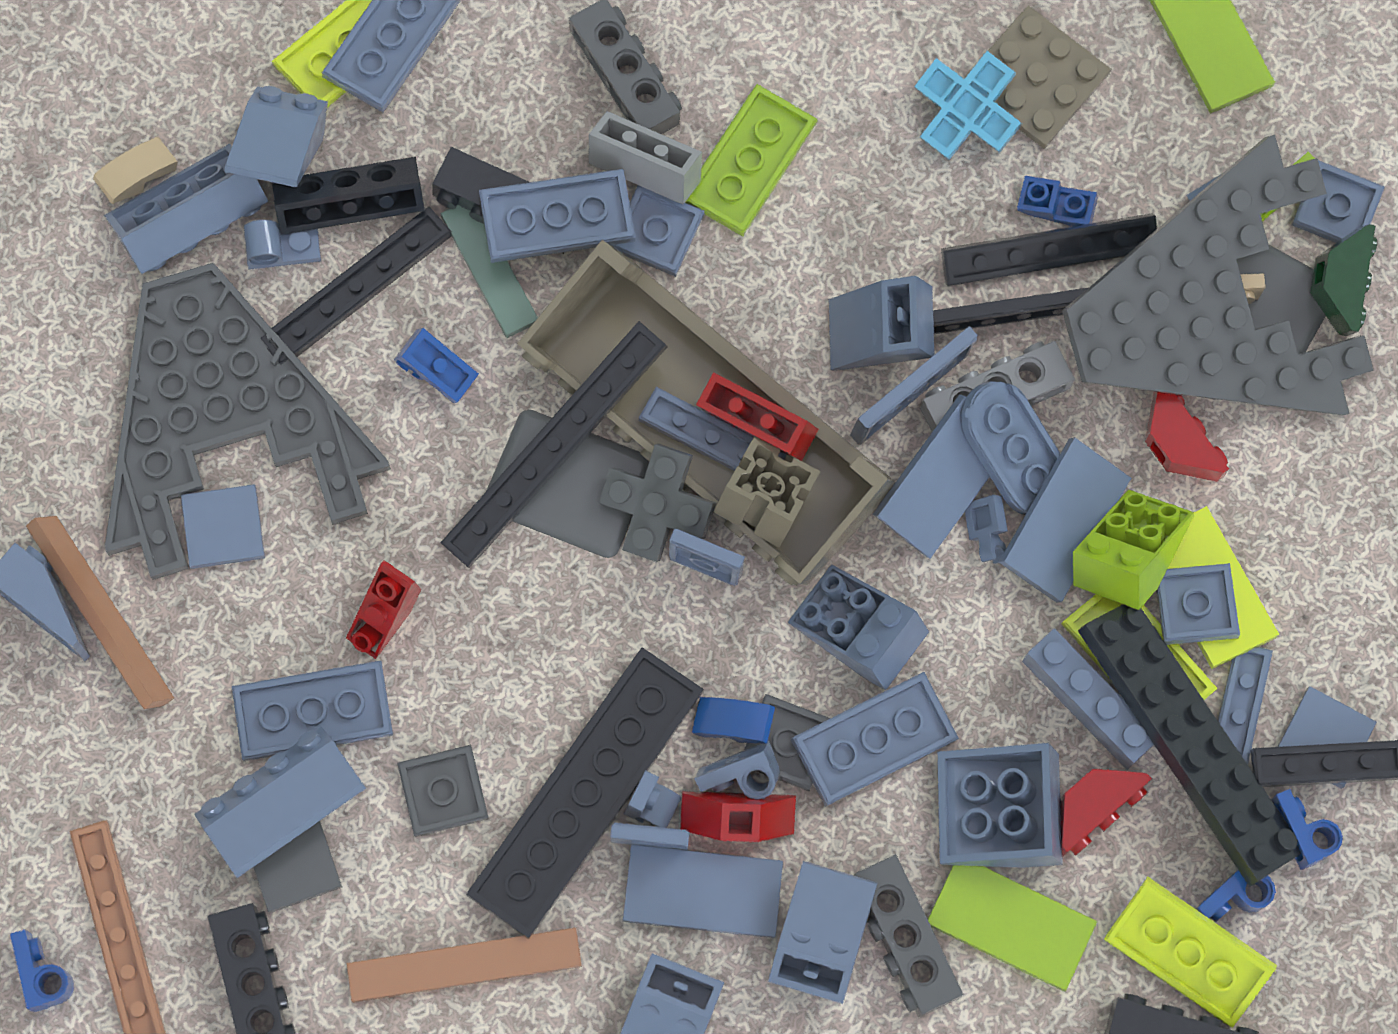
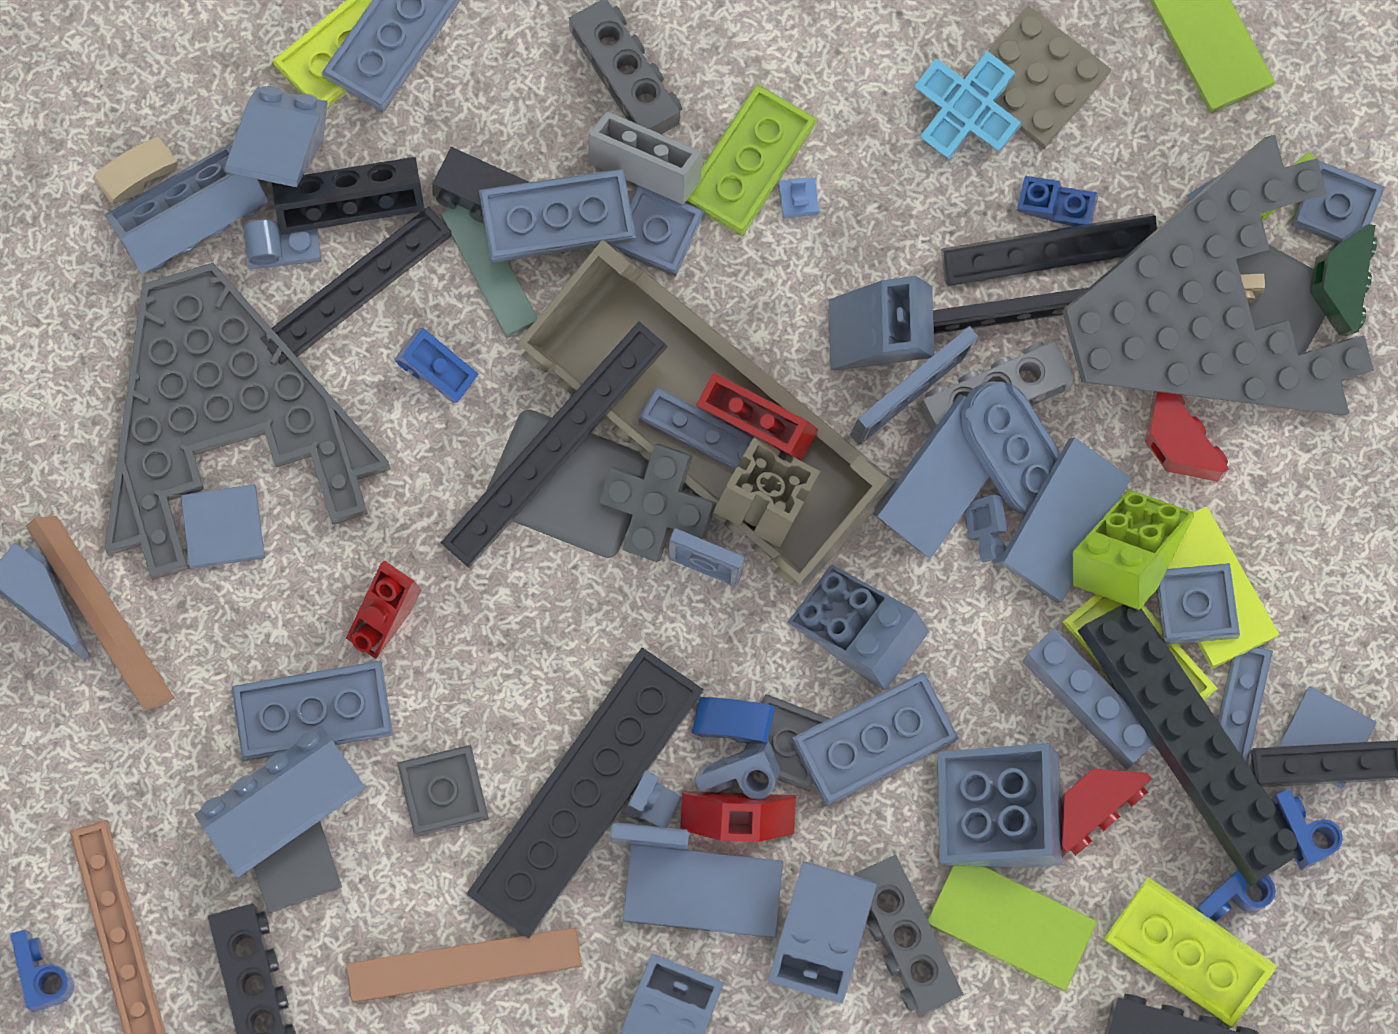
(798, 197): none -> medium blue tile

